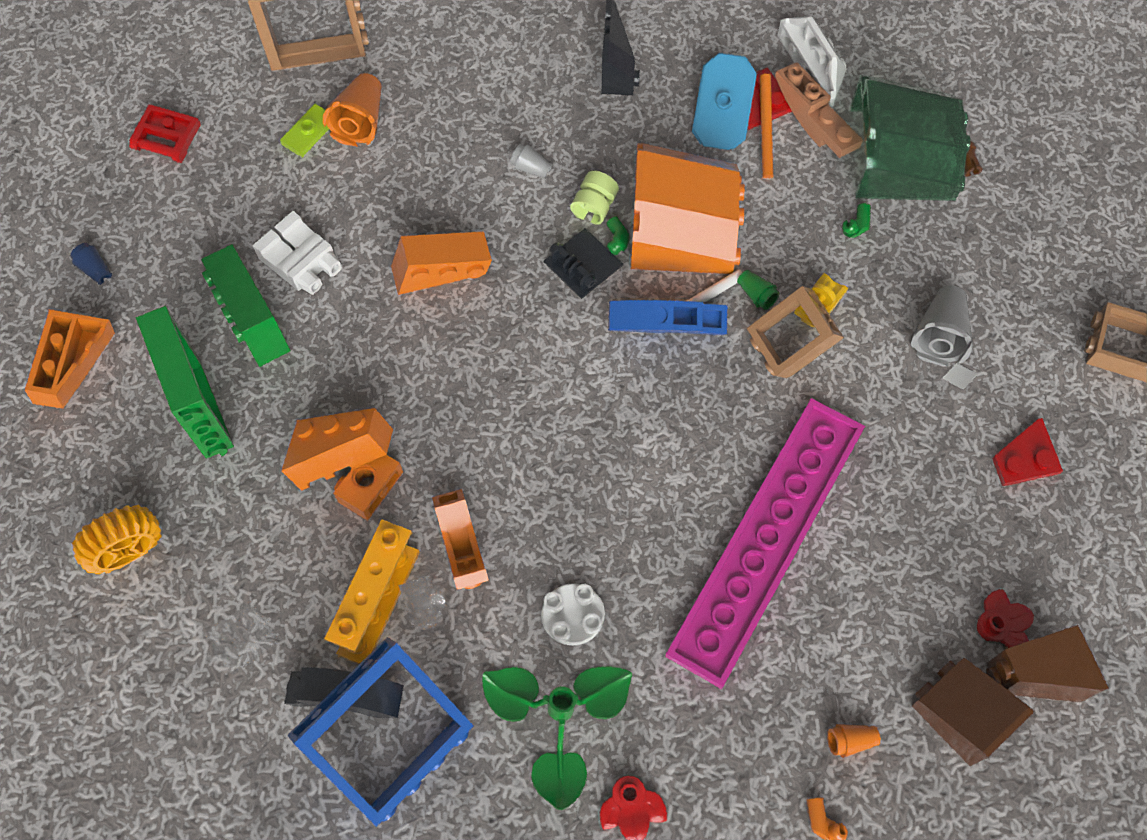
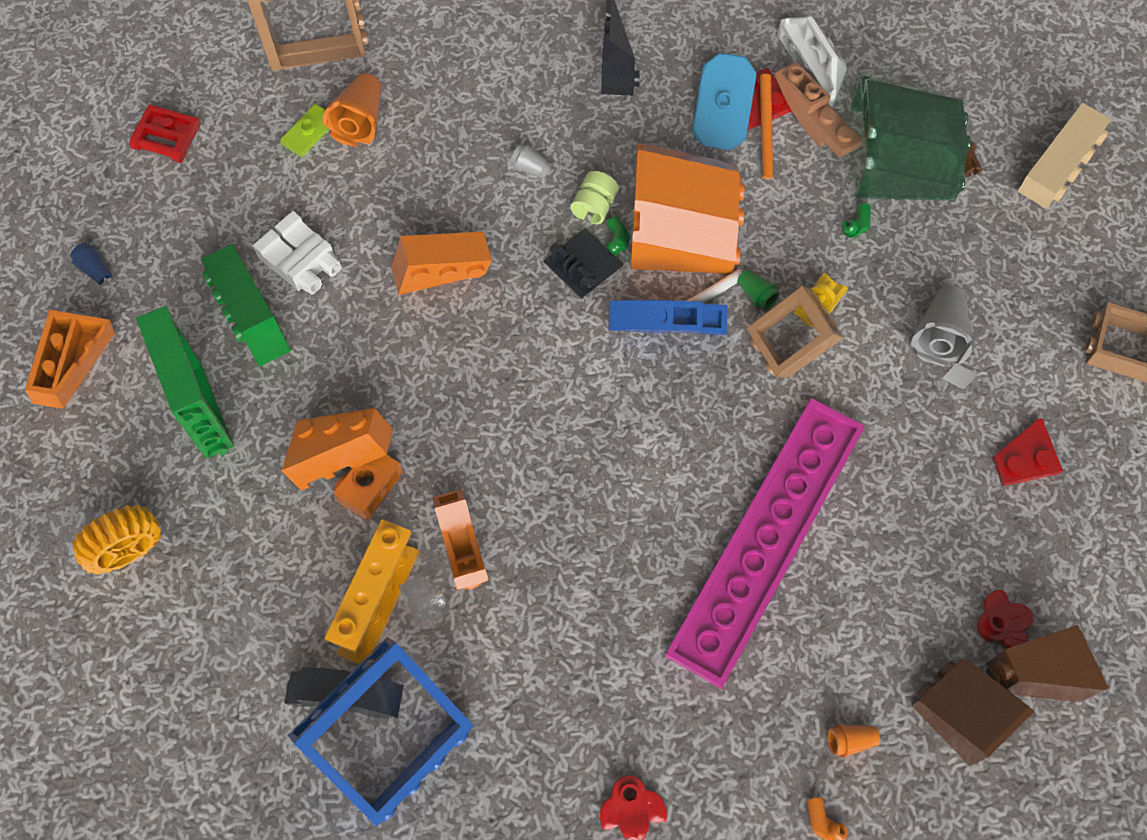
(514, 689): green plant -> none
(572, 614): white dish -> none
(1064, 155): none -> tan brick

